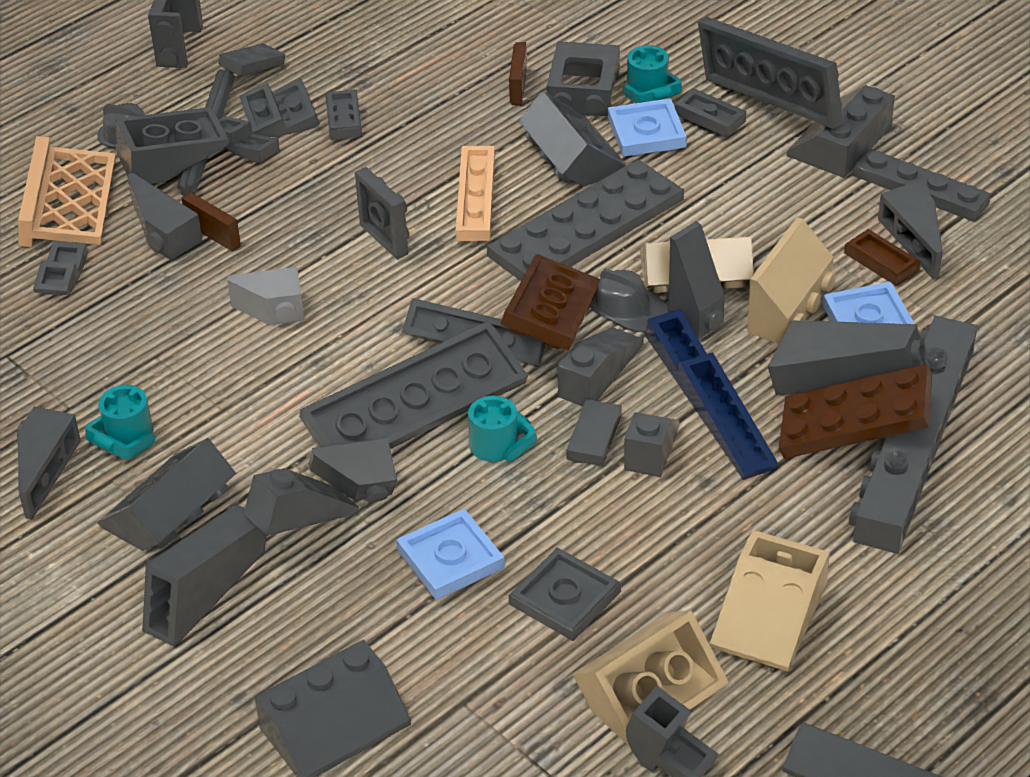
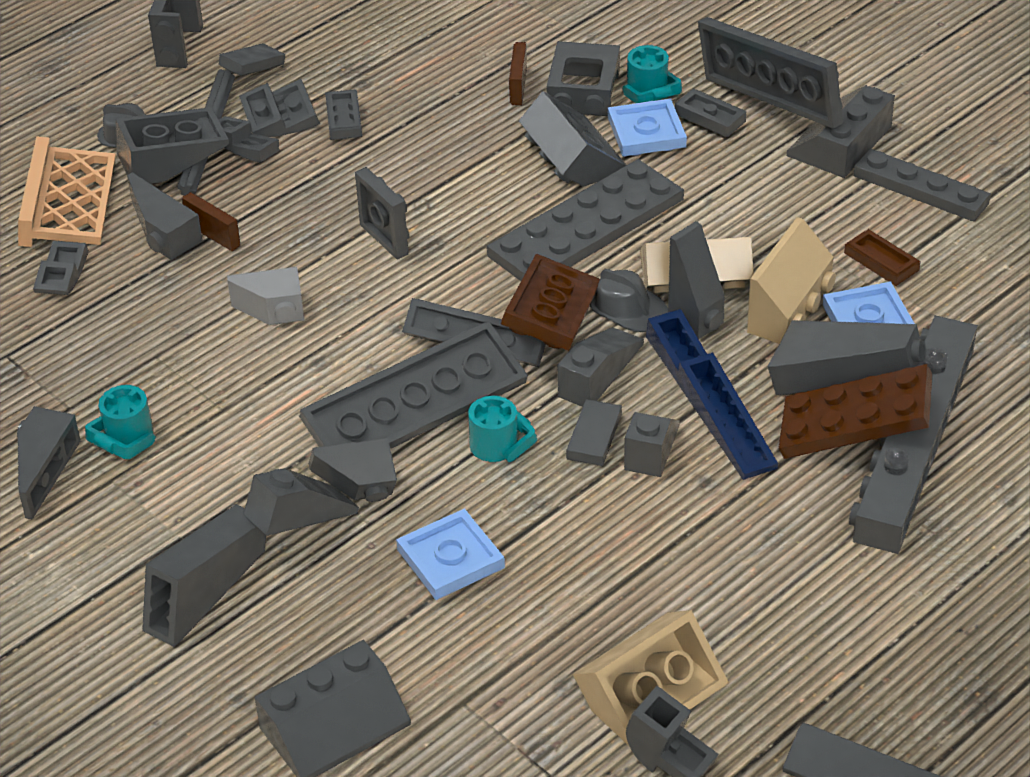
(170, 497): dark grey slope -> none
(475, 193): light nougat plate -> none
(565, 594): dark grey tile -> none
(771, 600): tan slope -> none
(913, 222): dark grey slope -> none

